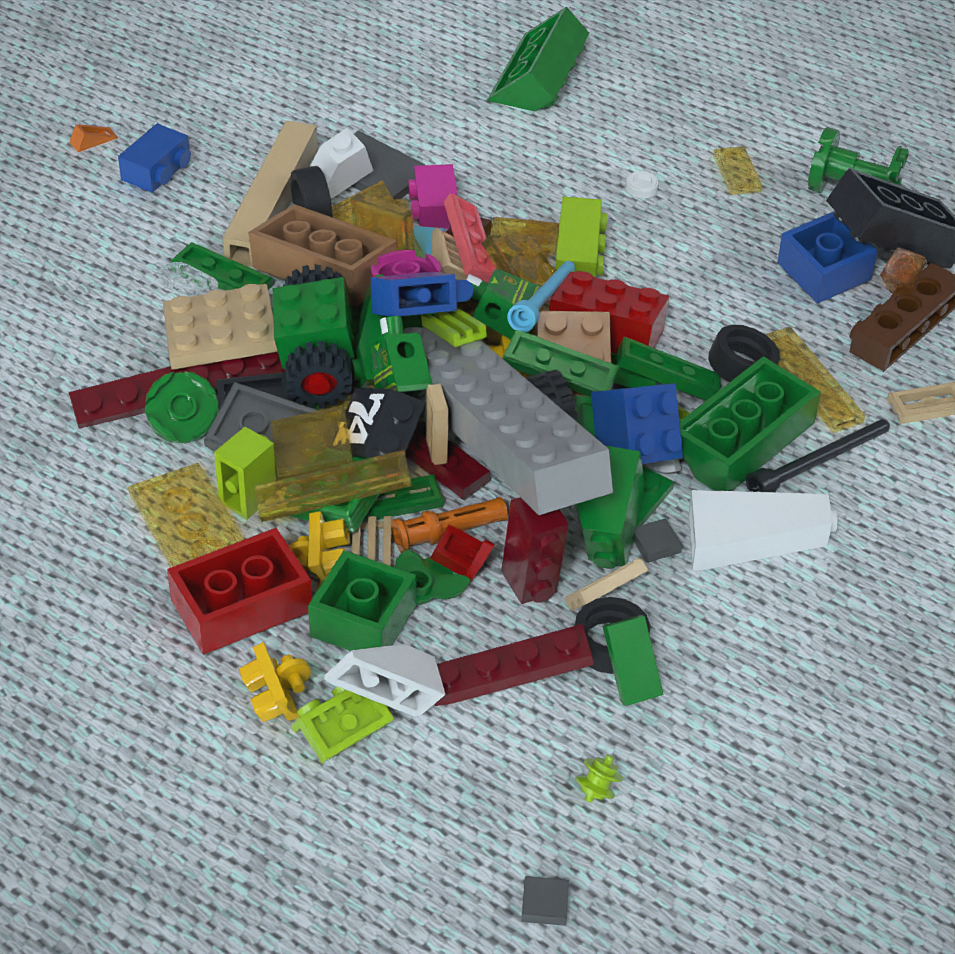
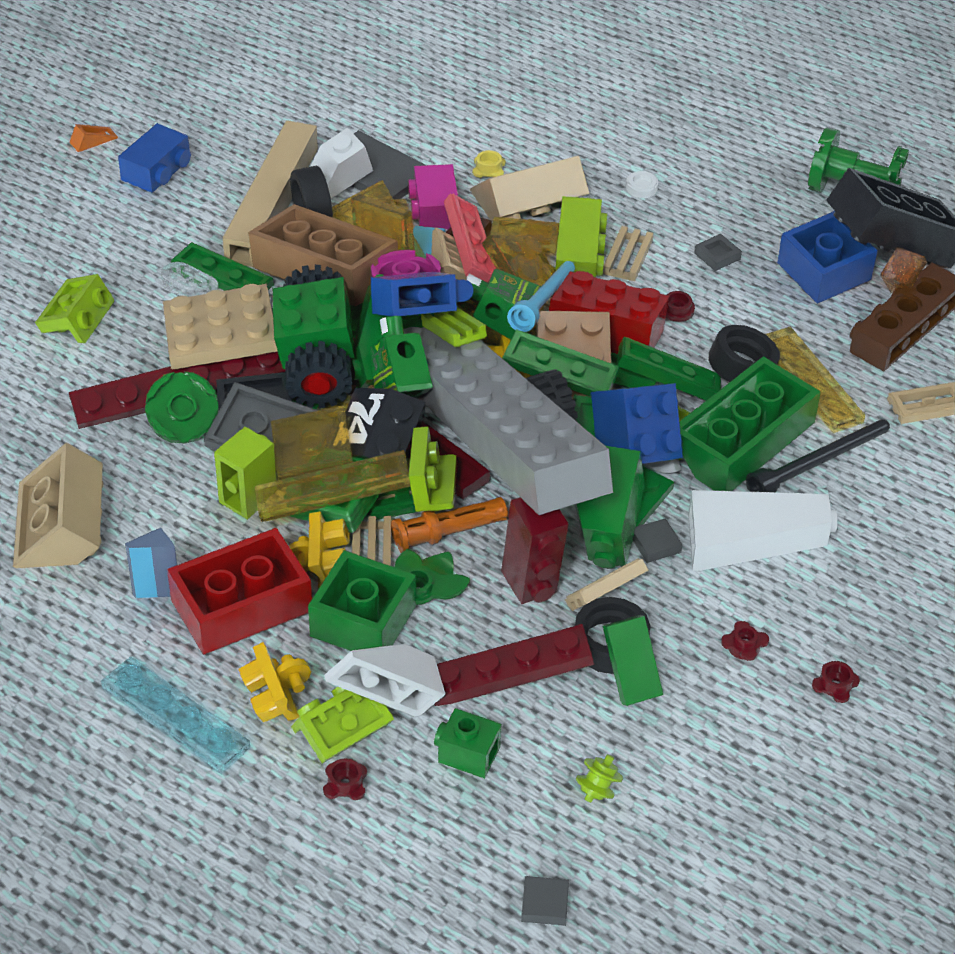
(59, 511): none -> tan slope
(77, 307): none -> lime bracket
(148, 564): none -> sand blue slope
(176, 715): none -> clear light blue plate
(184, 514): clear yellow tile -> none
(341, 770): none -> dark red plate
(431, 474): none -> lime bracket
(436, 424): tan tile -> none
(461, 552): red tile -> none
(468, 742): none -> green brick
(488, 164): none -> light yellow plate
(531, 189): none -> tan slope
(541, 63): green slope -> none
(614, 252): none -> tan tile
(680, 306): none -> dark red plate
(718, 252): none -> dark grey tile
(737, 170): clear yellow tile -> none
(741, 648): none -> dark red plate
(838, 672): none -> dark red plate

